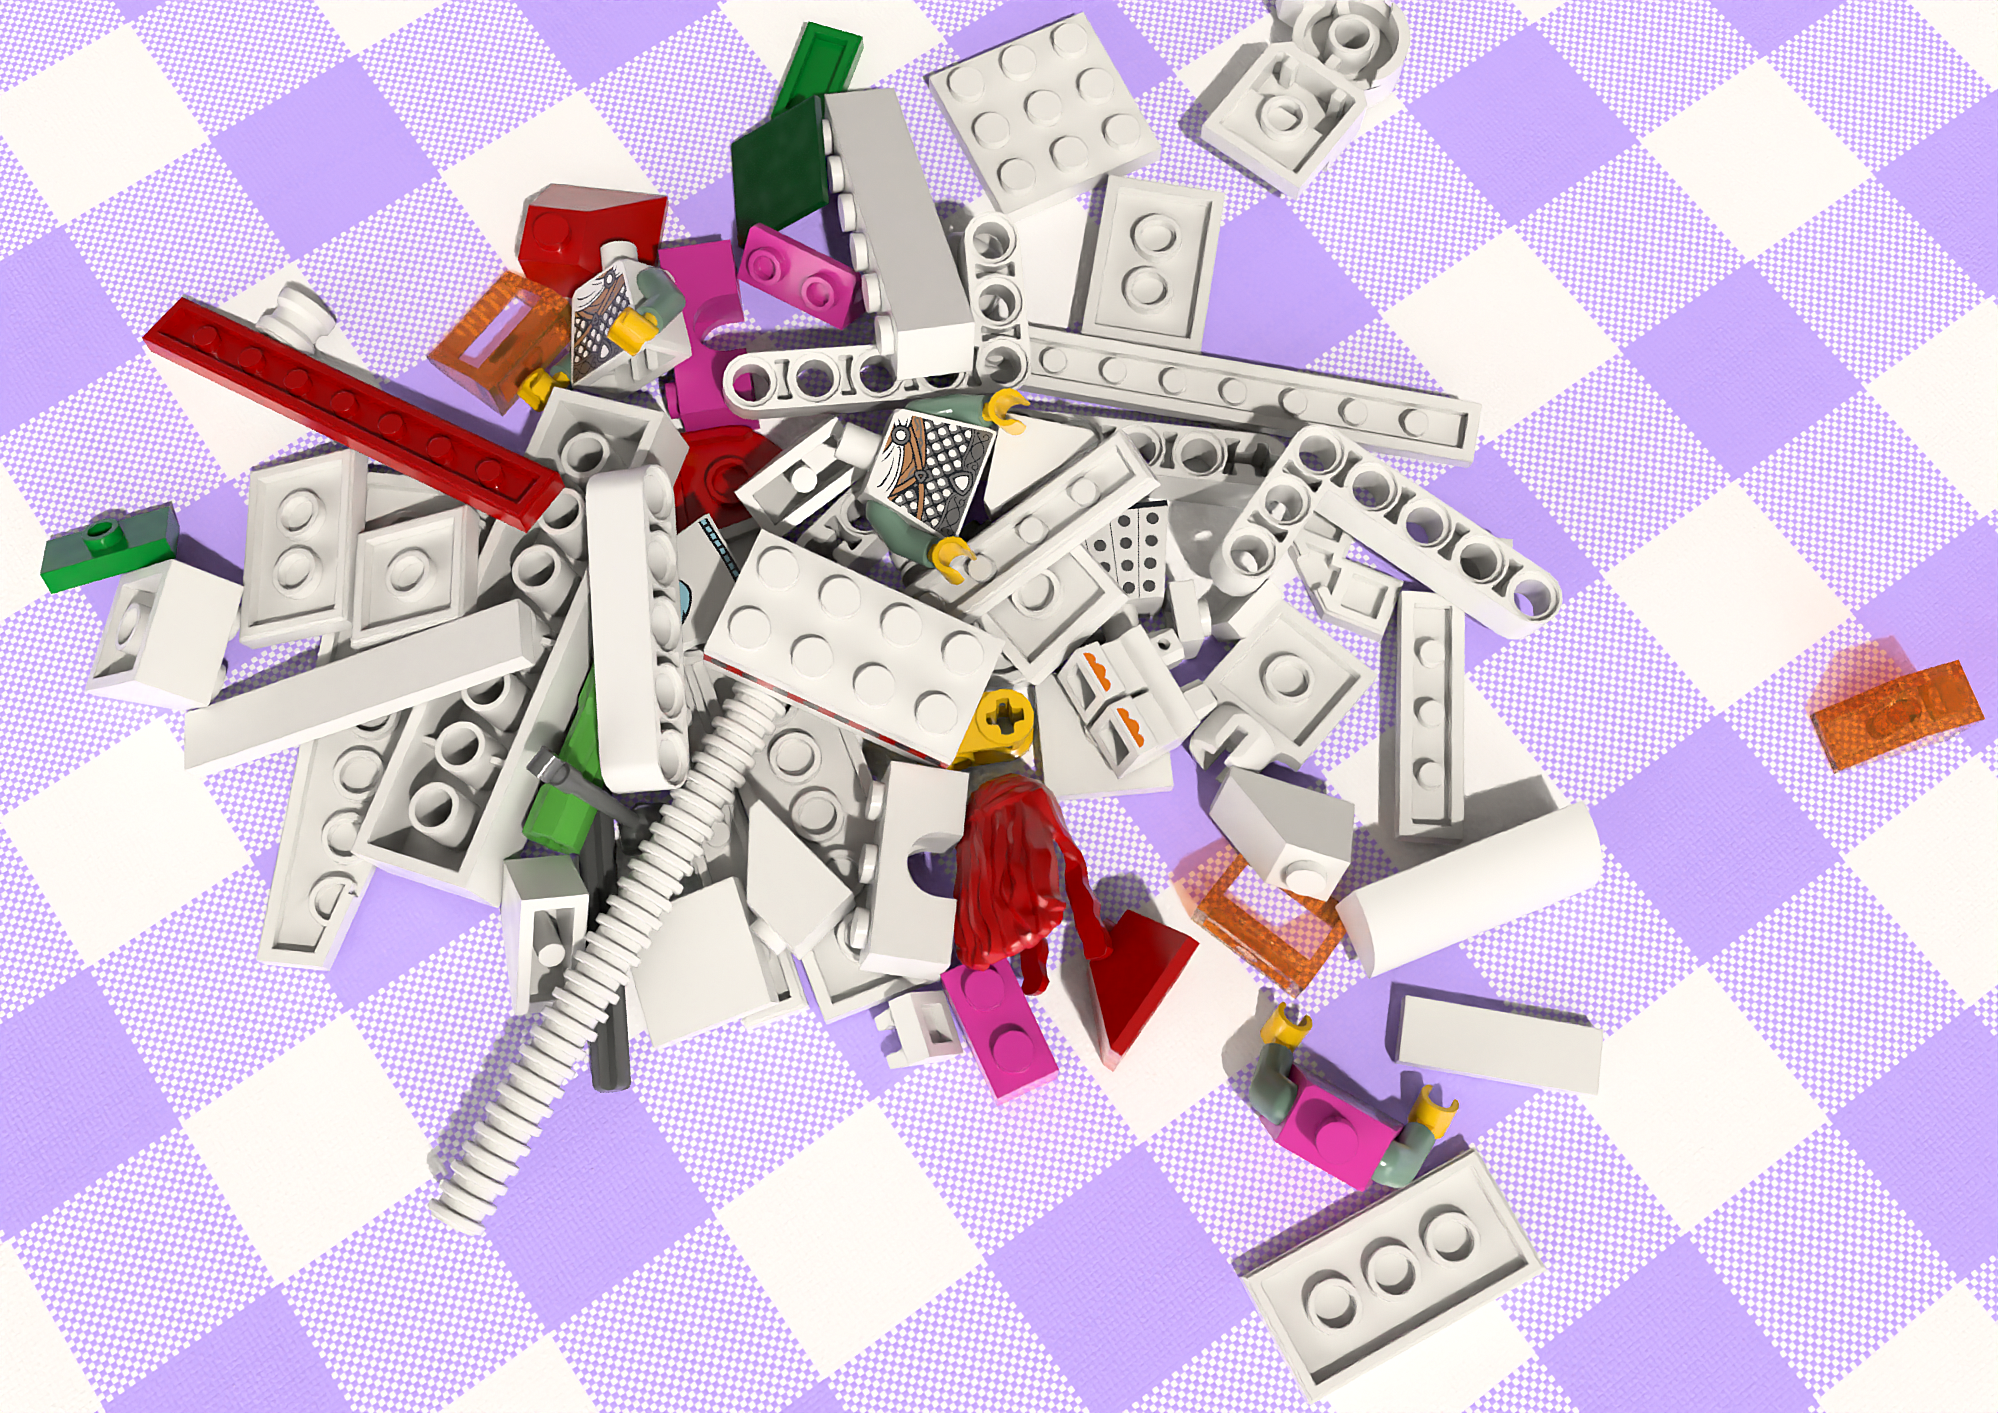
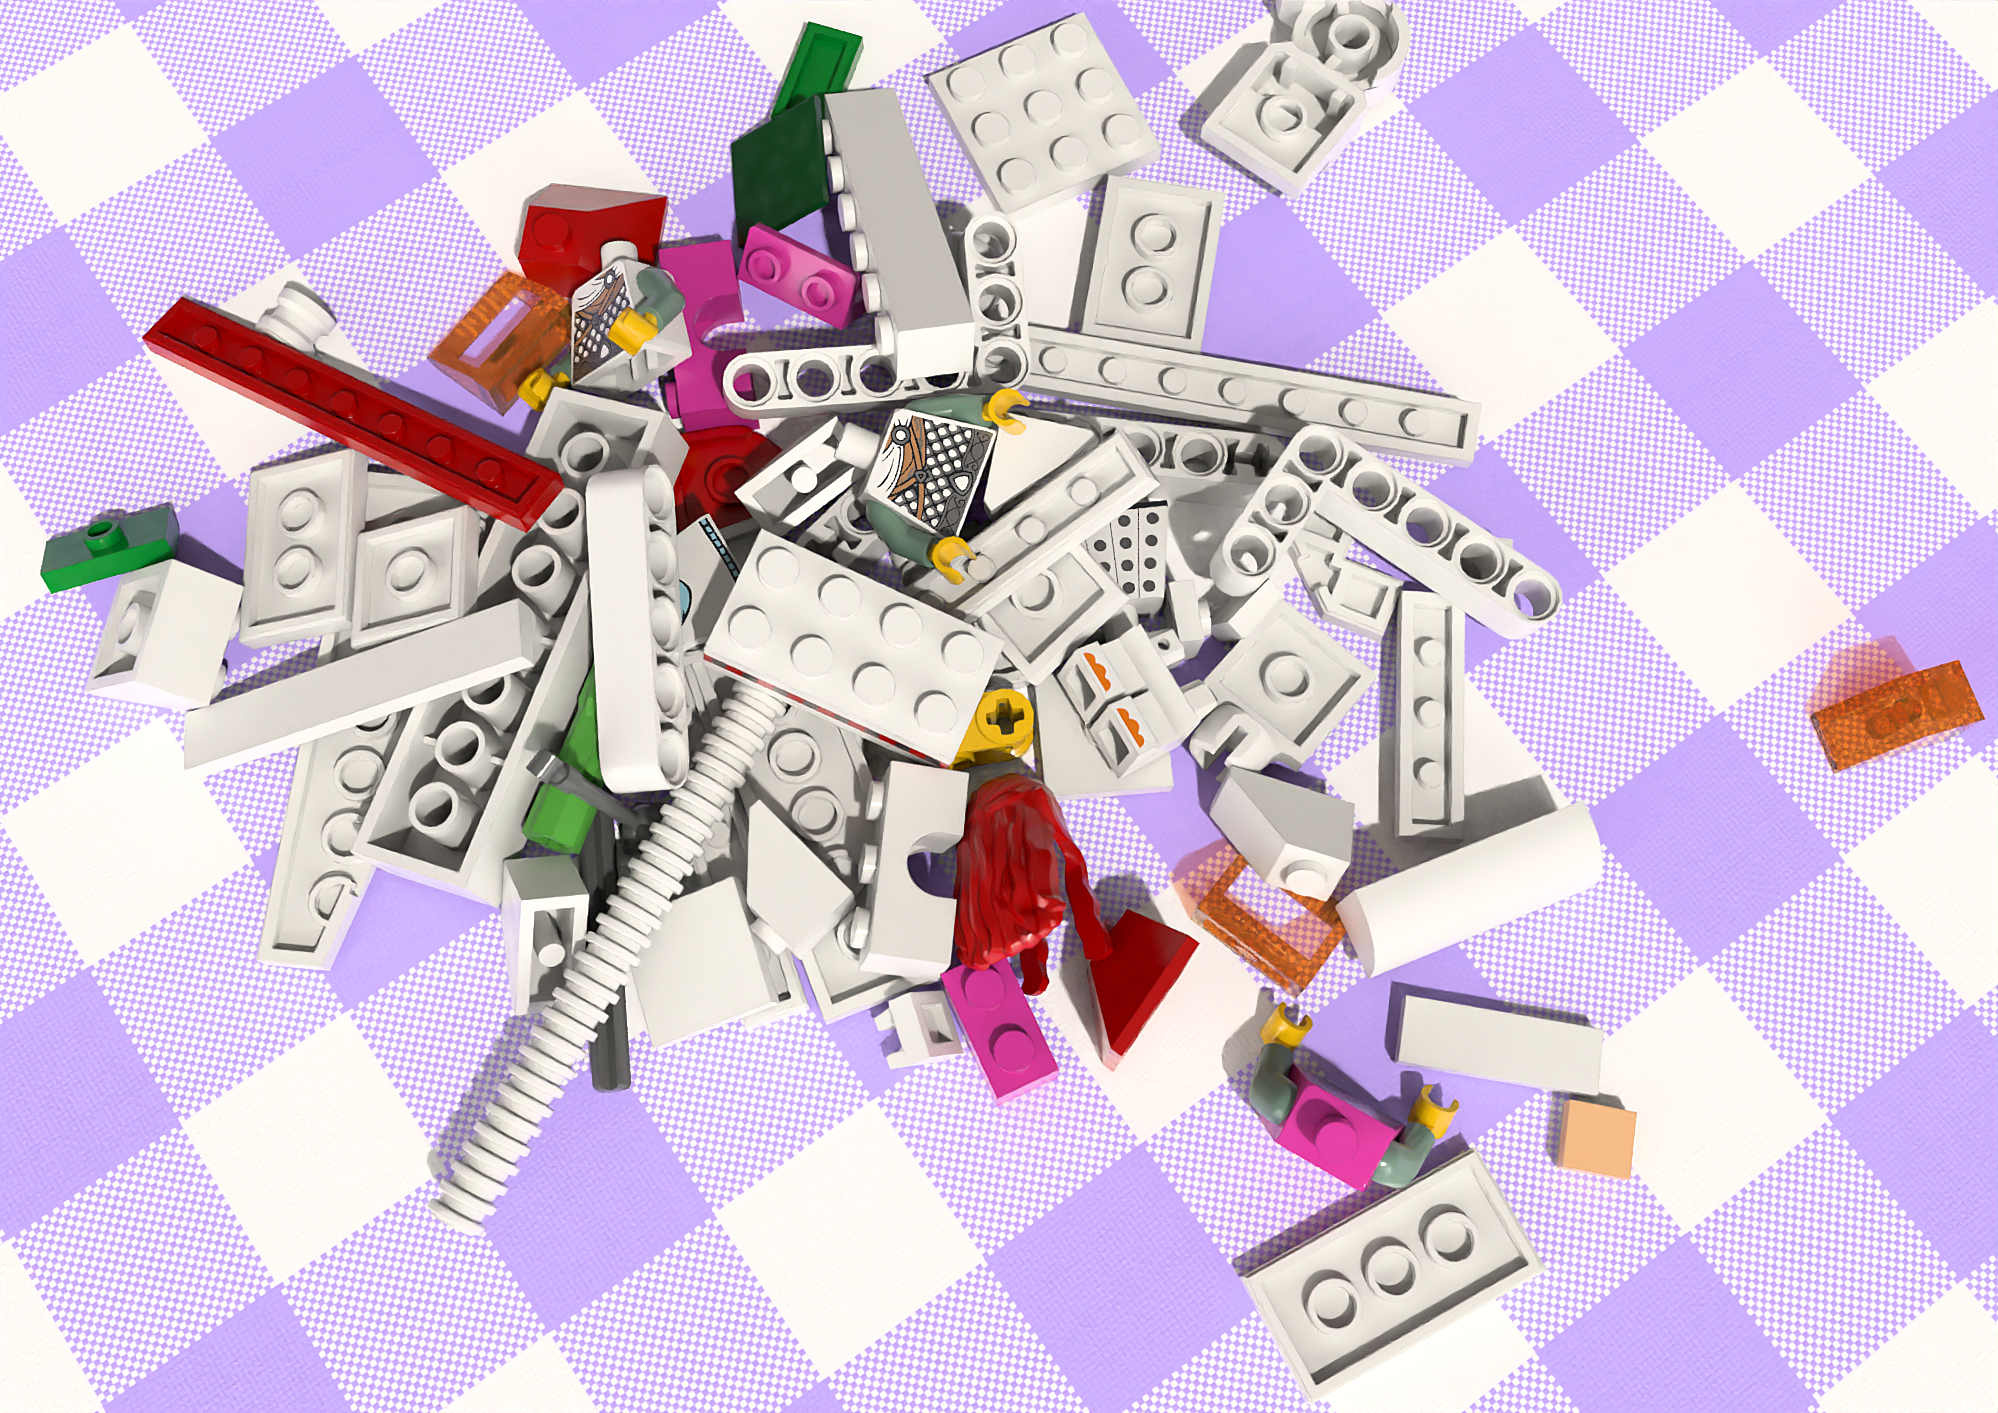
(1596, 1140): none -> light nougat tile

